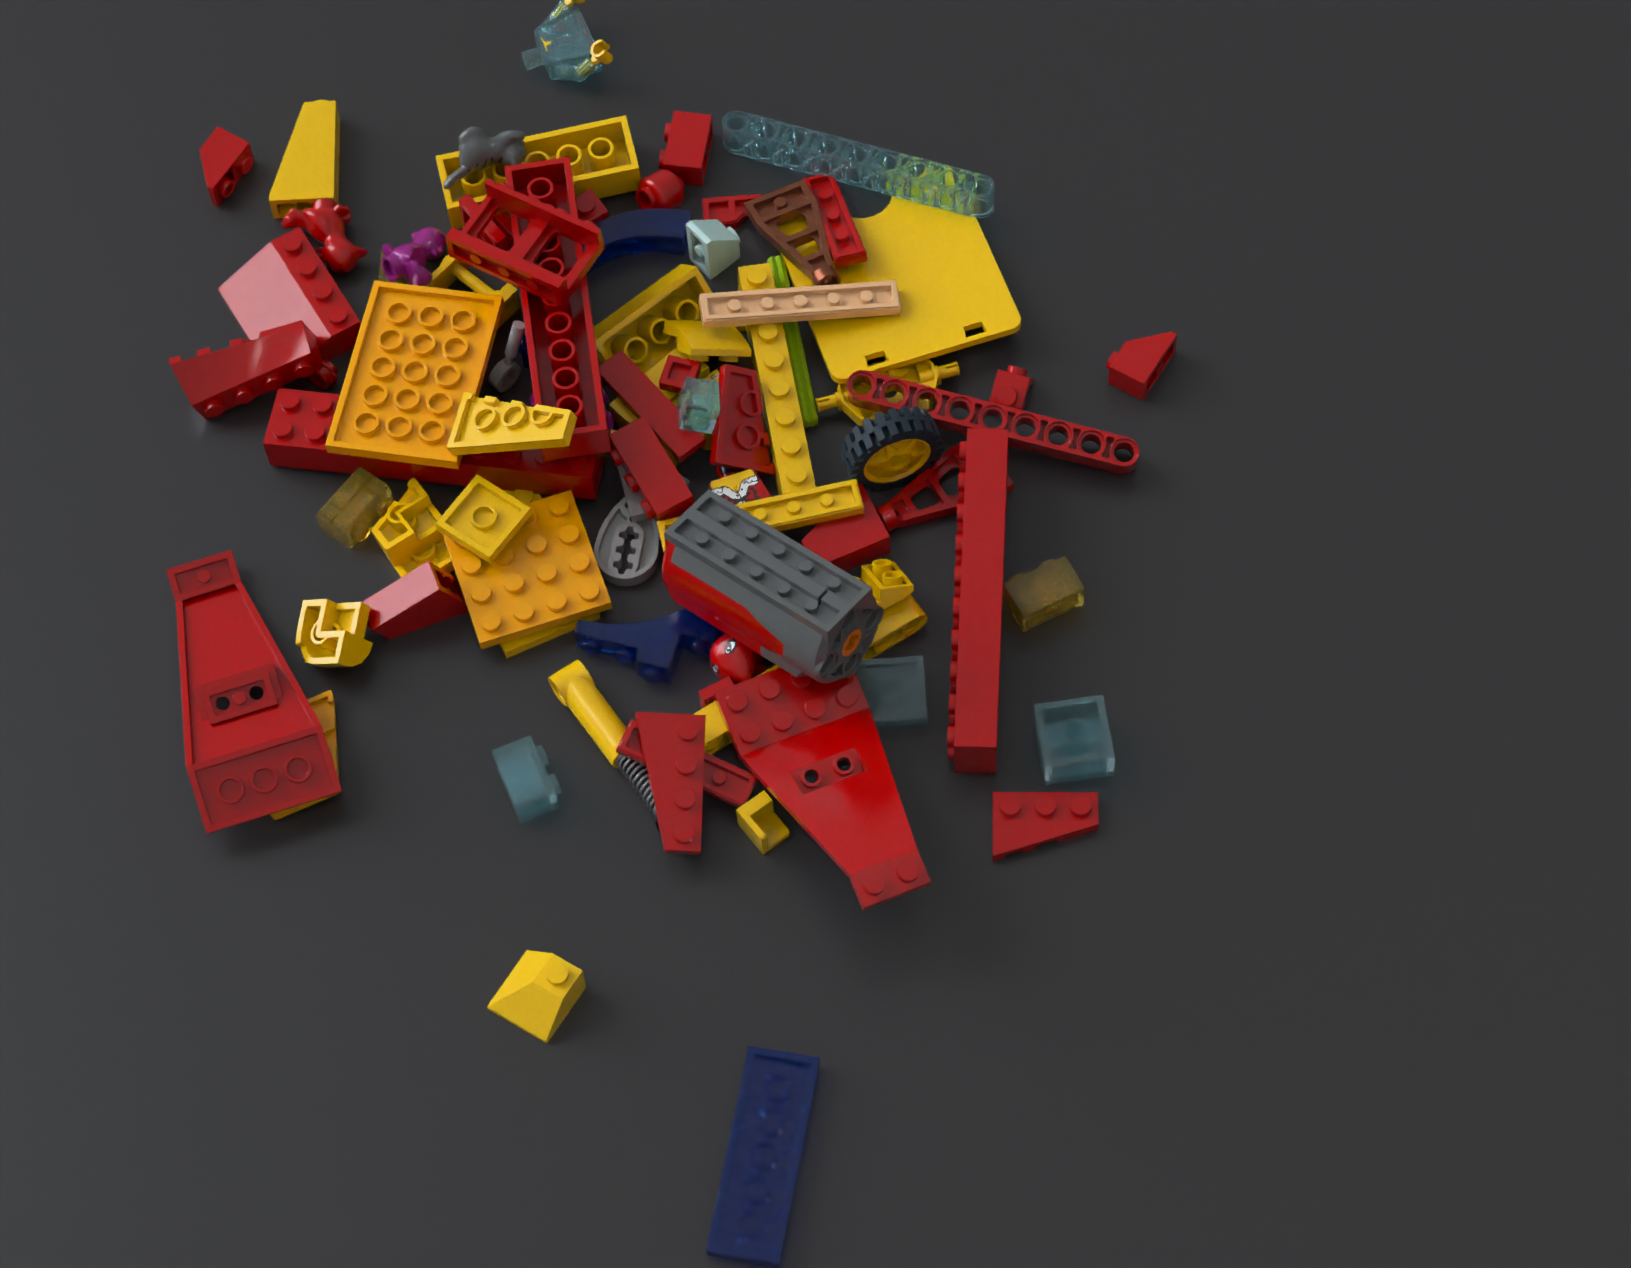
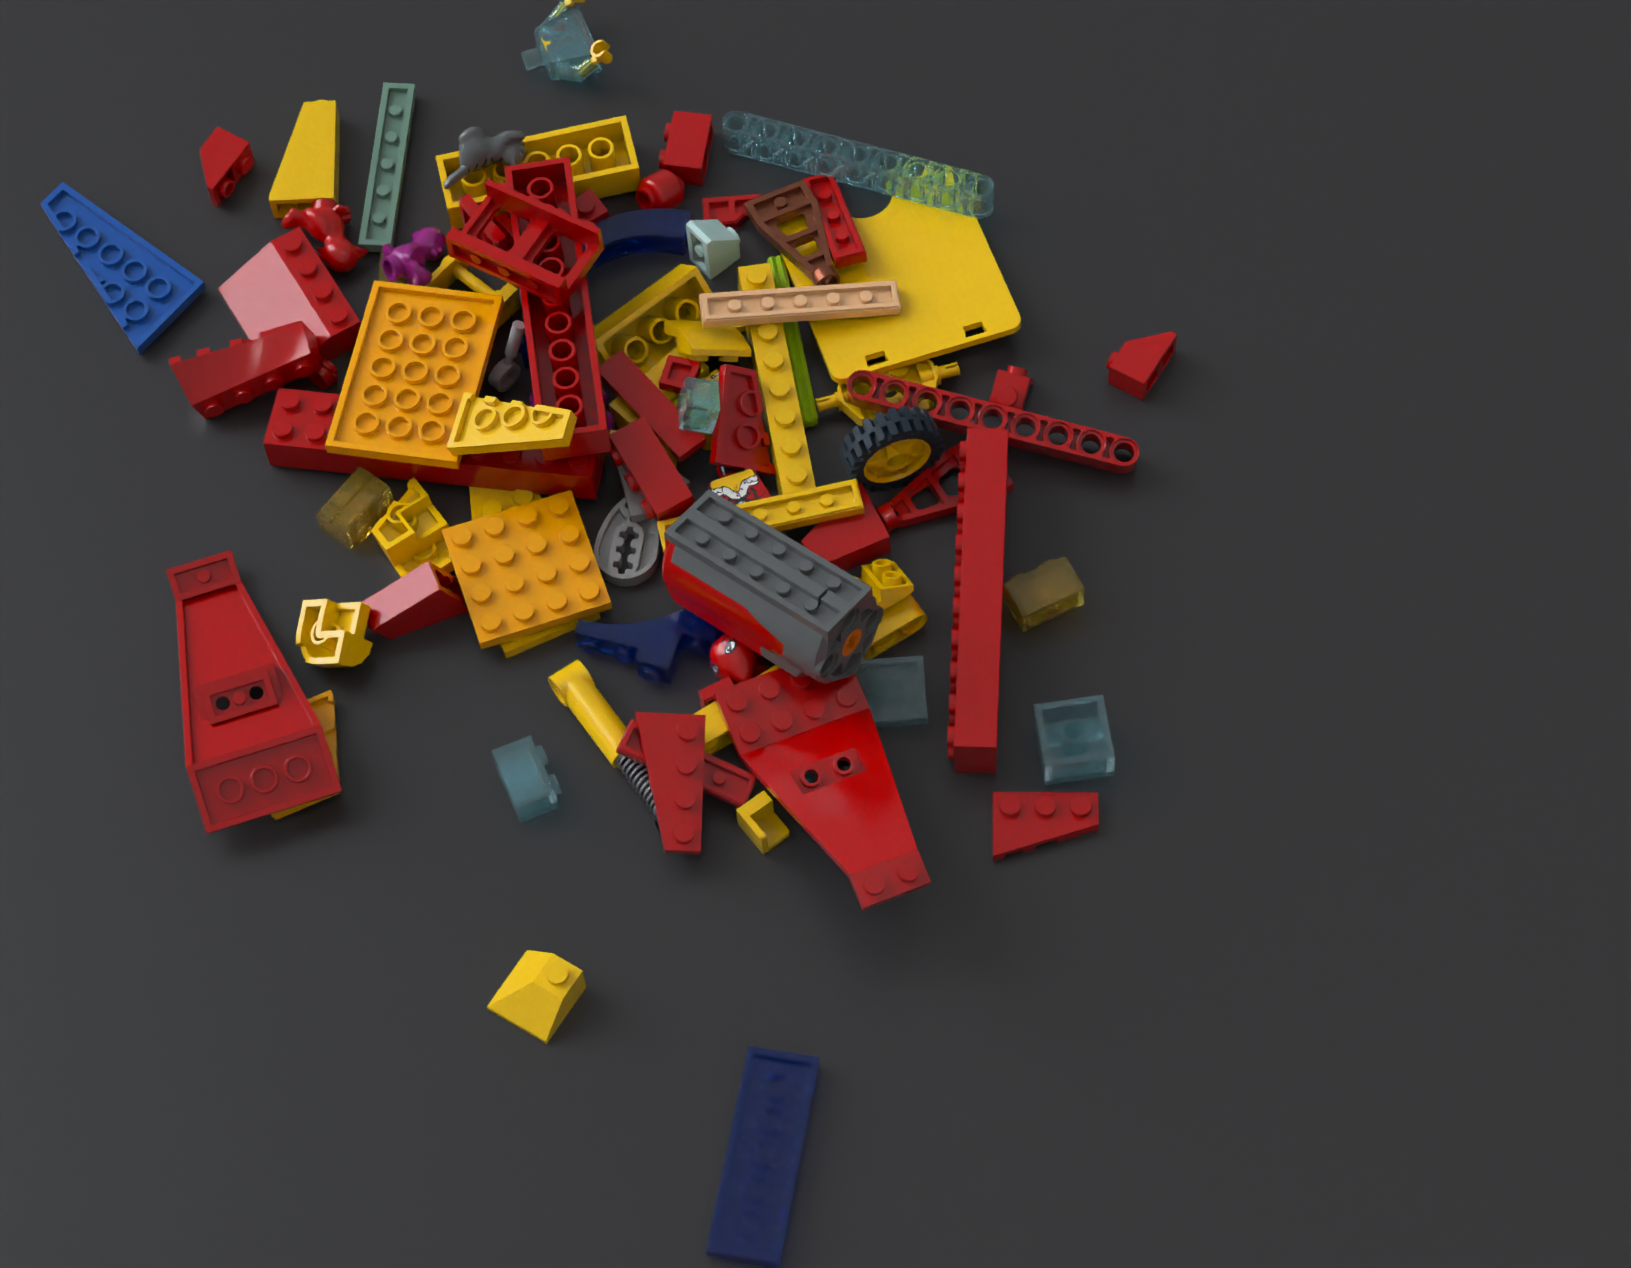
(131, 275): none -> blue wing
(387, 166): none -> sand green plate
(483, 518): yellow plate -> none

